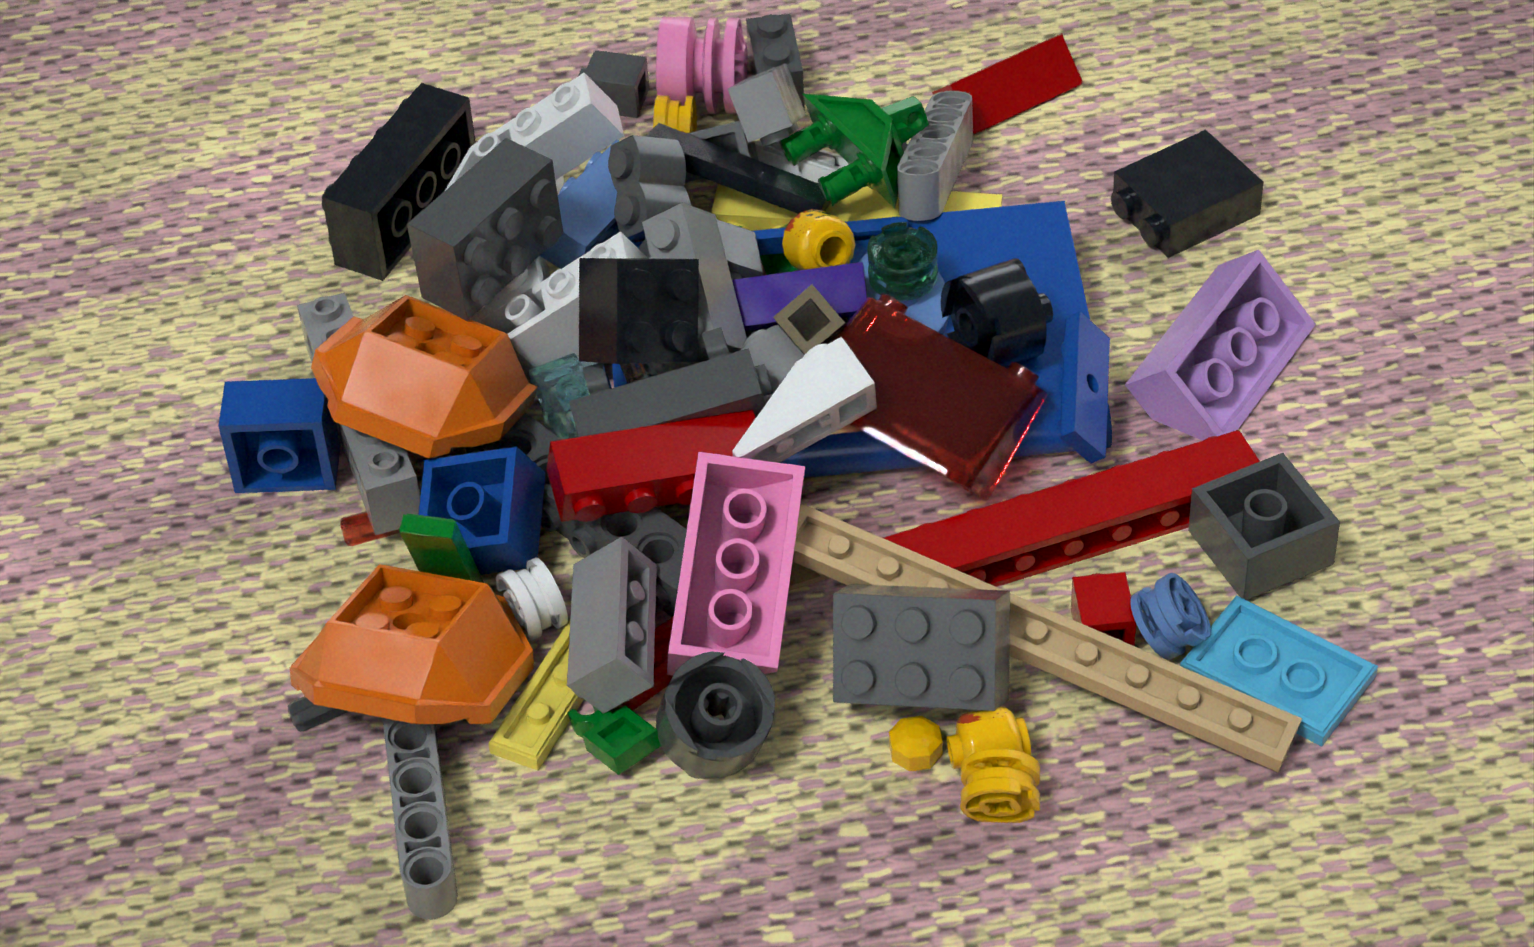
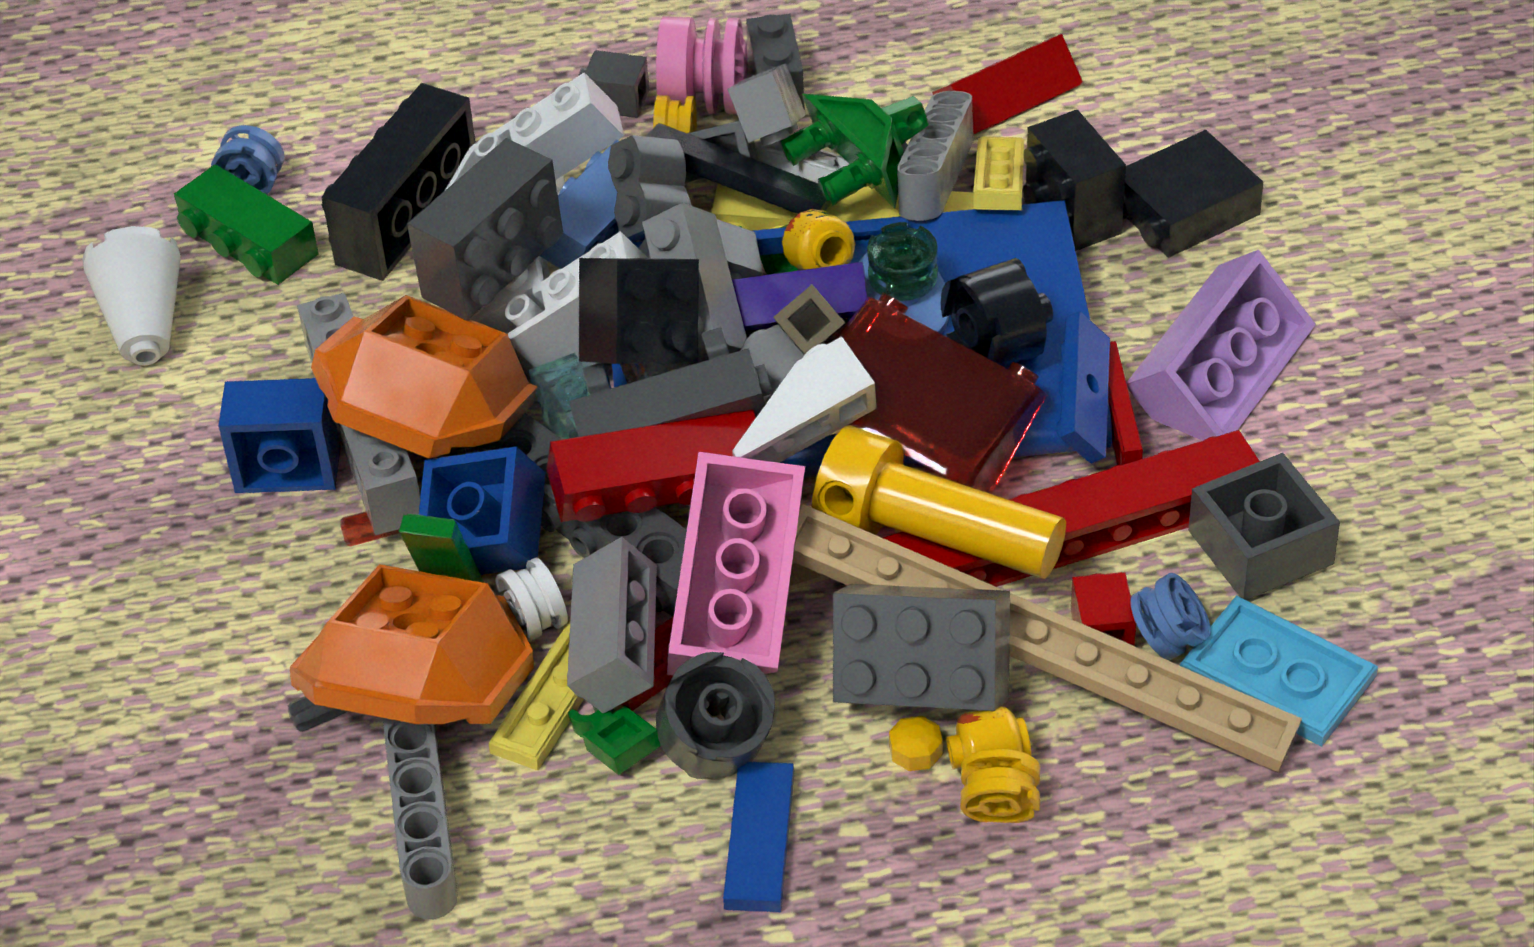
(136, 289): none -> white cone
(246, 224): none -> green brick
(252, 157): none -> medium blue wheel
(759, 837): none -> blue tile
(870, 487): none -> yellow piece
(999, 173): none -> light yellow tile
(1076, 166): none -> black brick
(1125, 433): none -> red tile

